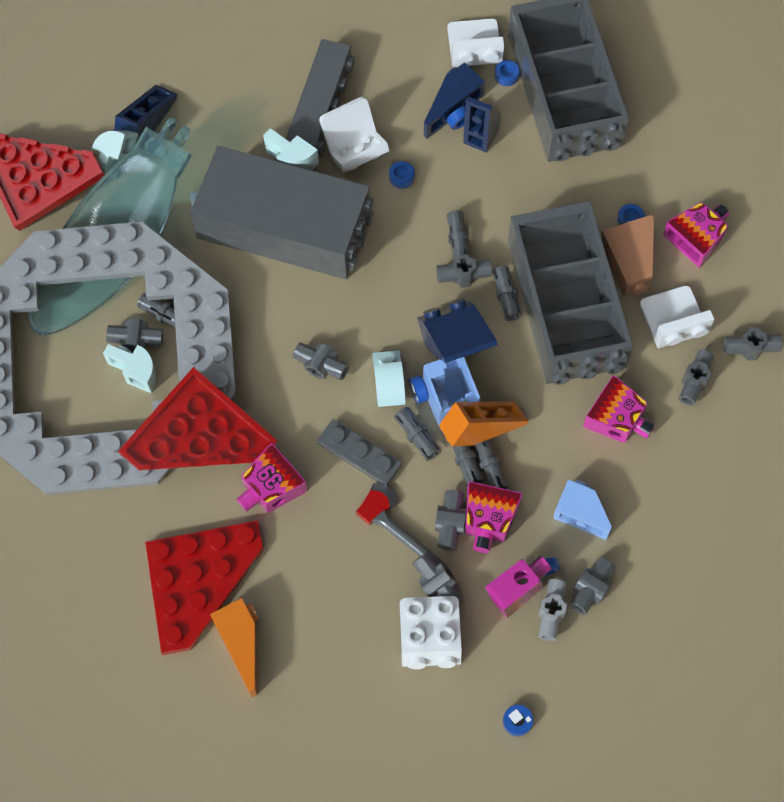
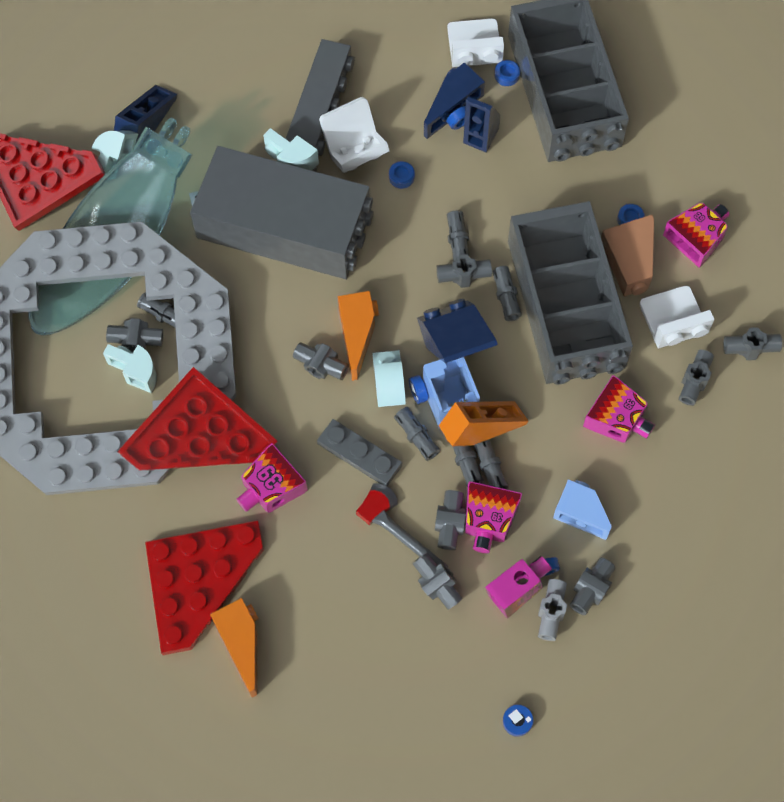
(358, 324): none -> orange slope
(430, 632): white bracket -> none

